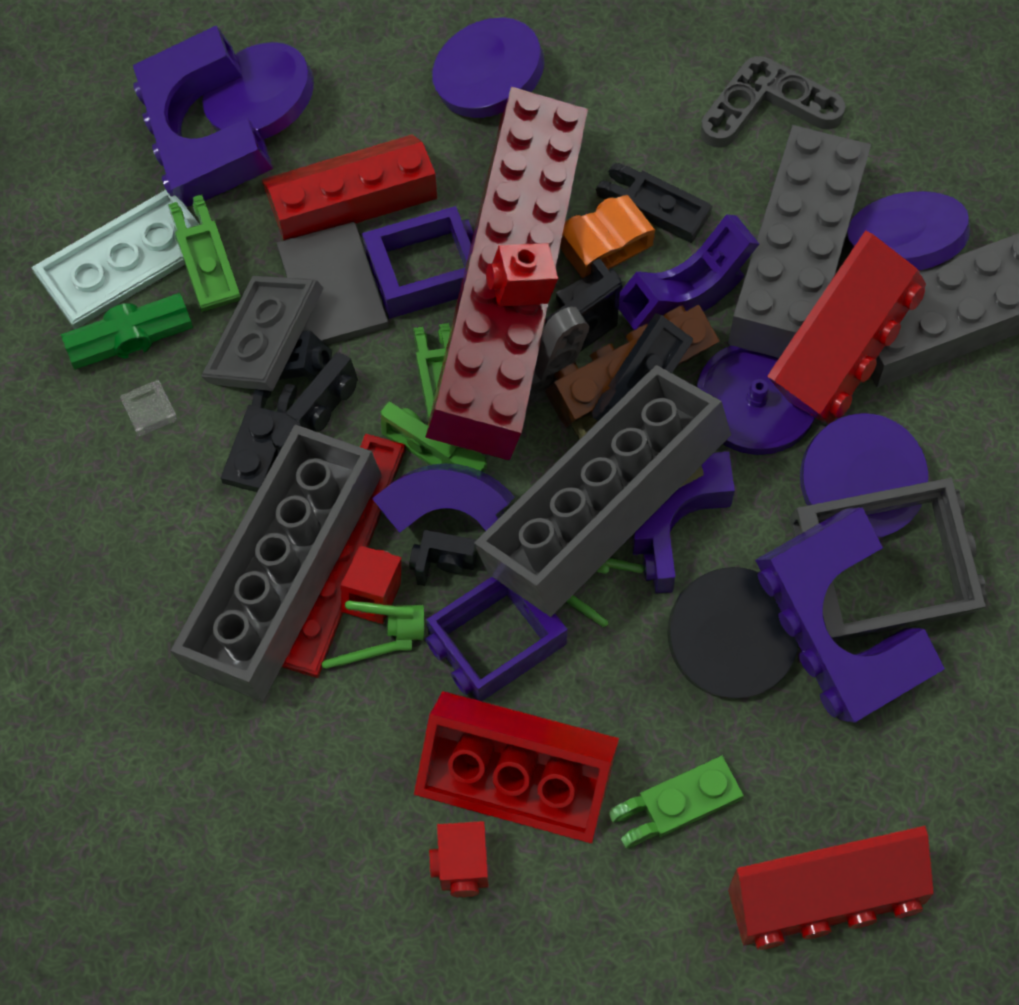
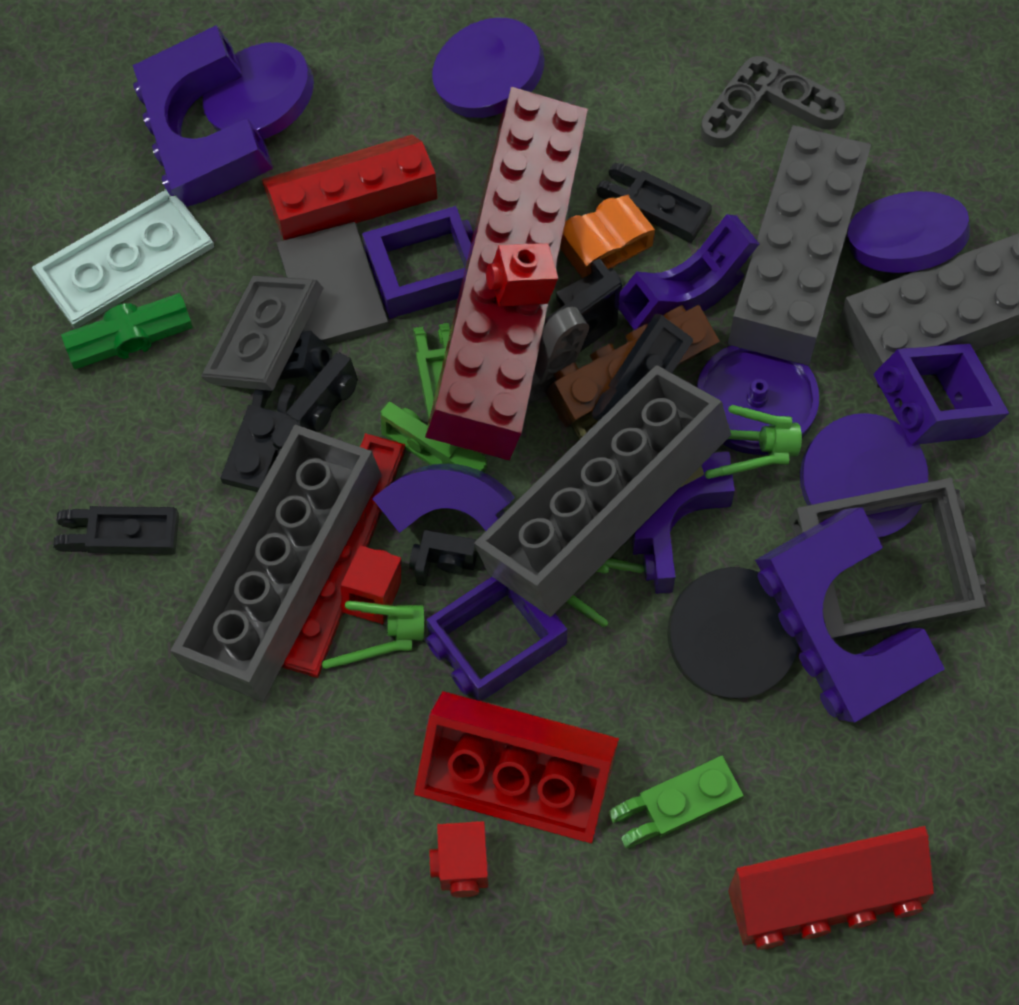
(119, 530): none -> black hinge
(148, 408): clear plate -> none
(204, 257): bright green hinge -> none
(779, 439): none -> bright green plant
(848, 329): red slope -> none
(962, 377): none -> dark purple window

